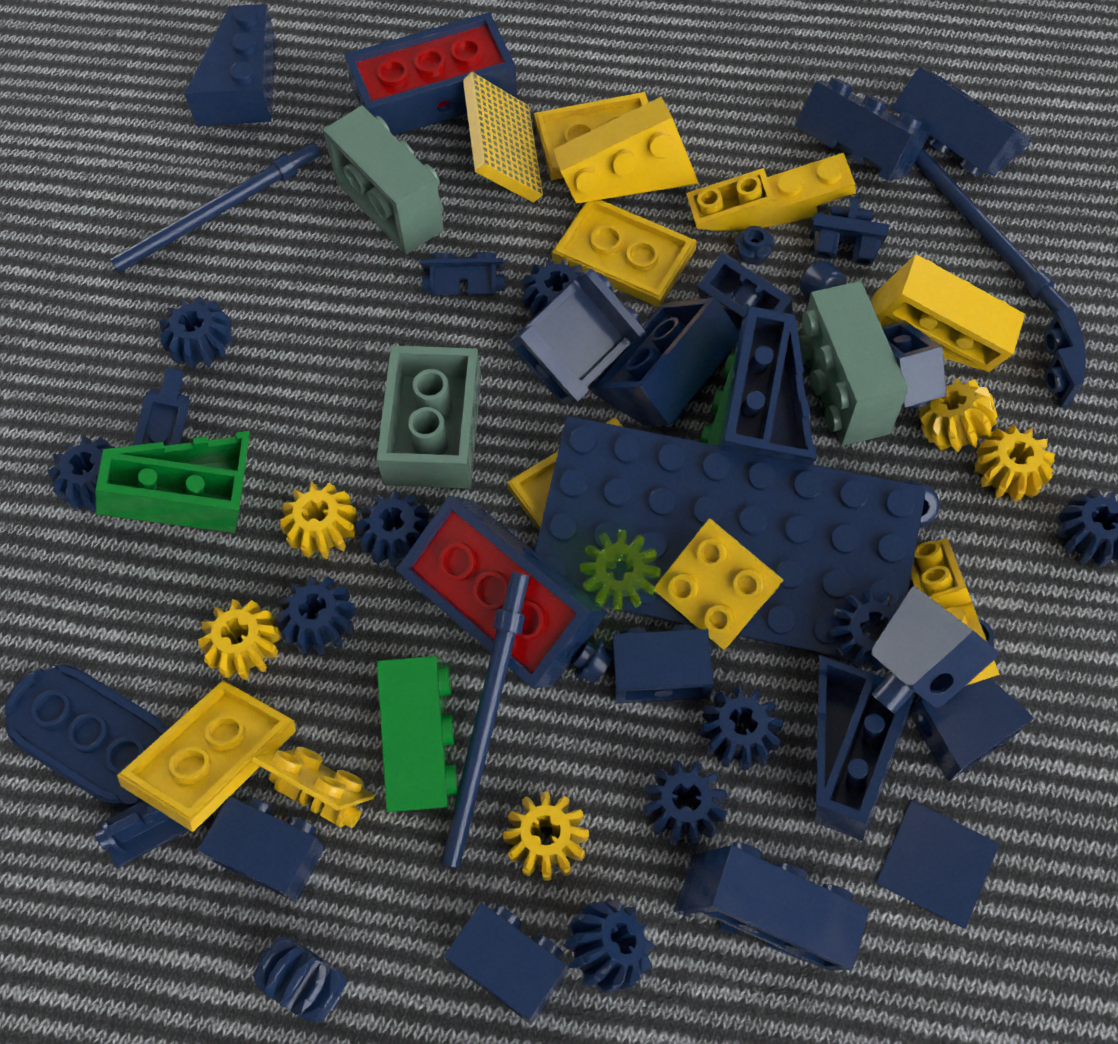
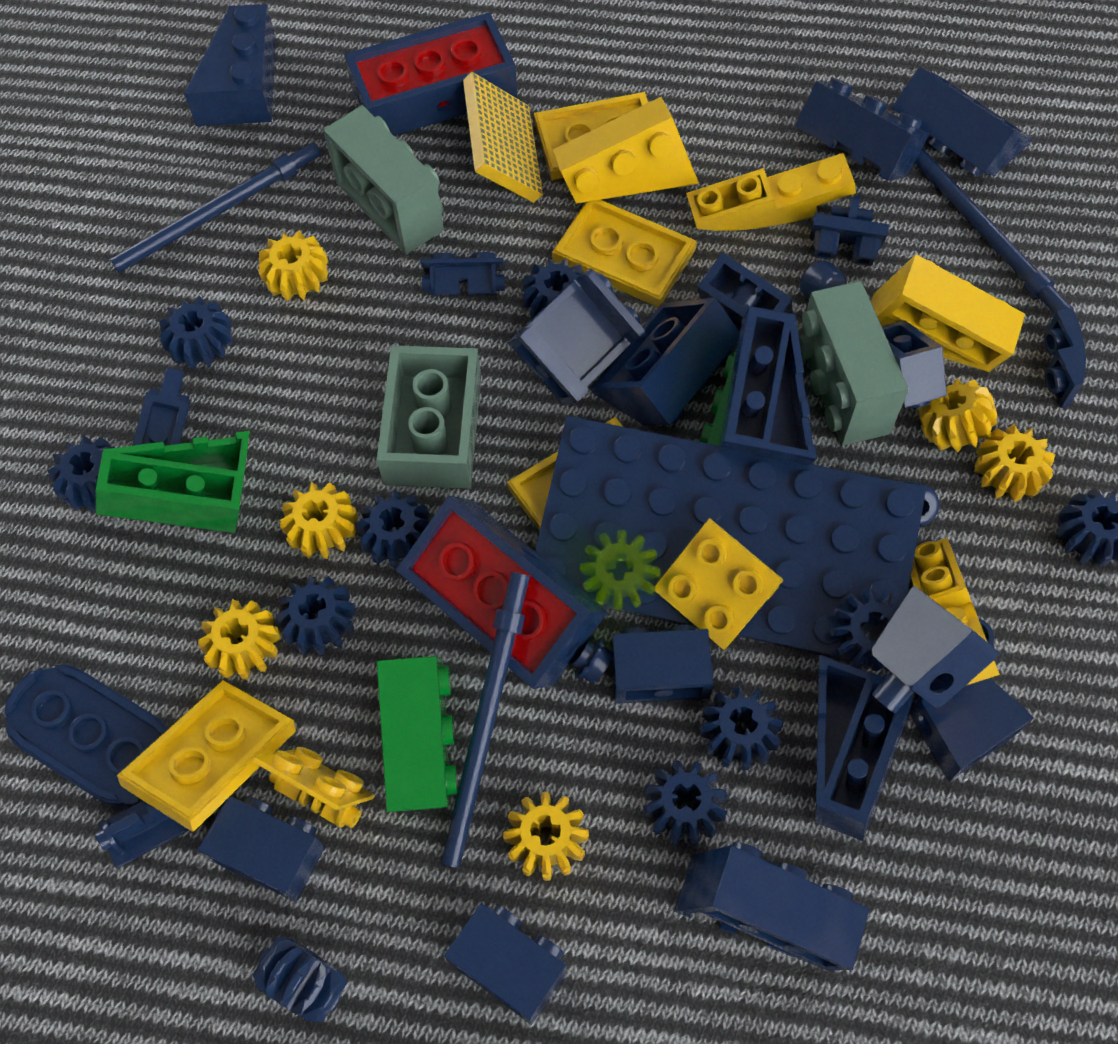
(293, 265): none -> yellow gear
(609, 946): dark blue gear -> none
(752, 252): dark blue plate -> none
(938, 864): dark blue sticker -> none

